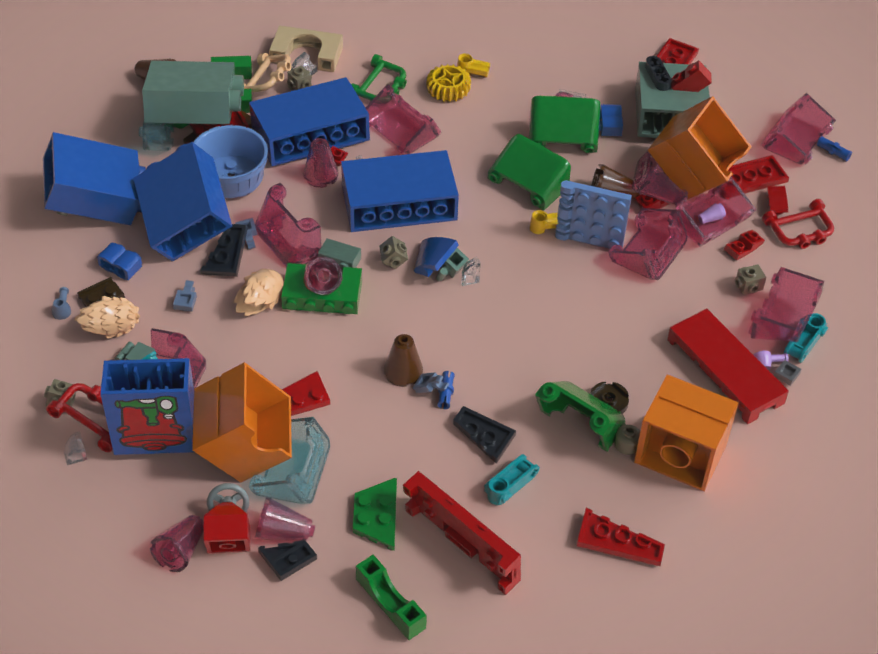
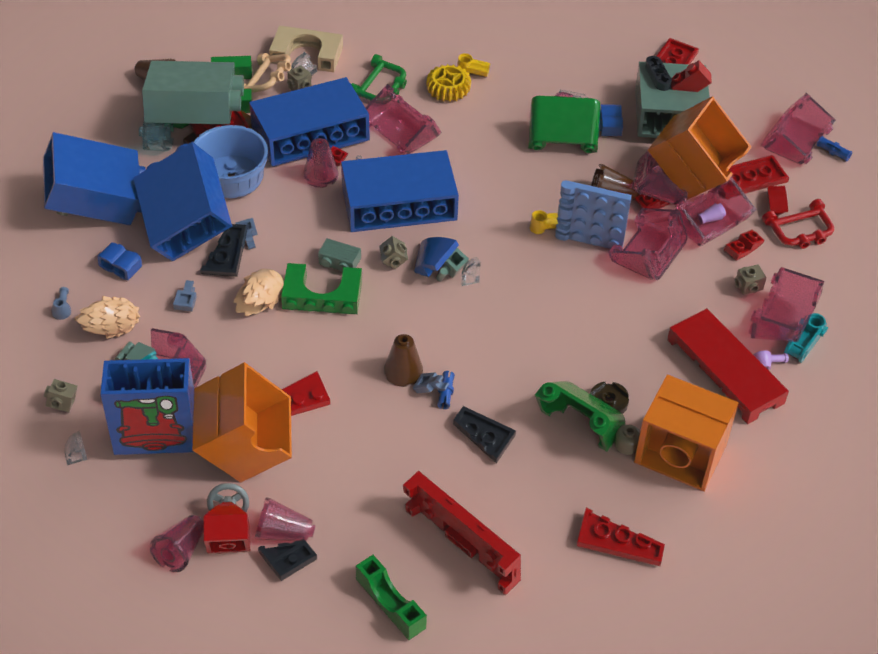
(56, 409): red bar -> none
(103, 288): dark brown plate -> none
(288, 238): clear pink windscreen -> none
(299, 476): clear light blue windscreen -> none
(323, 275): clear pink cone -> none
(376, 513): green wing -> none
(510, 480): teal piece -> none
(532, 169): green windscreen -> none
(787, 372): flat silver plate -> none

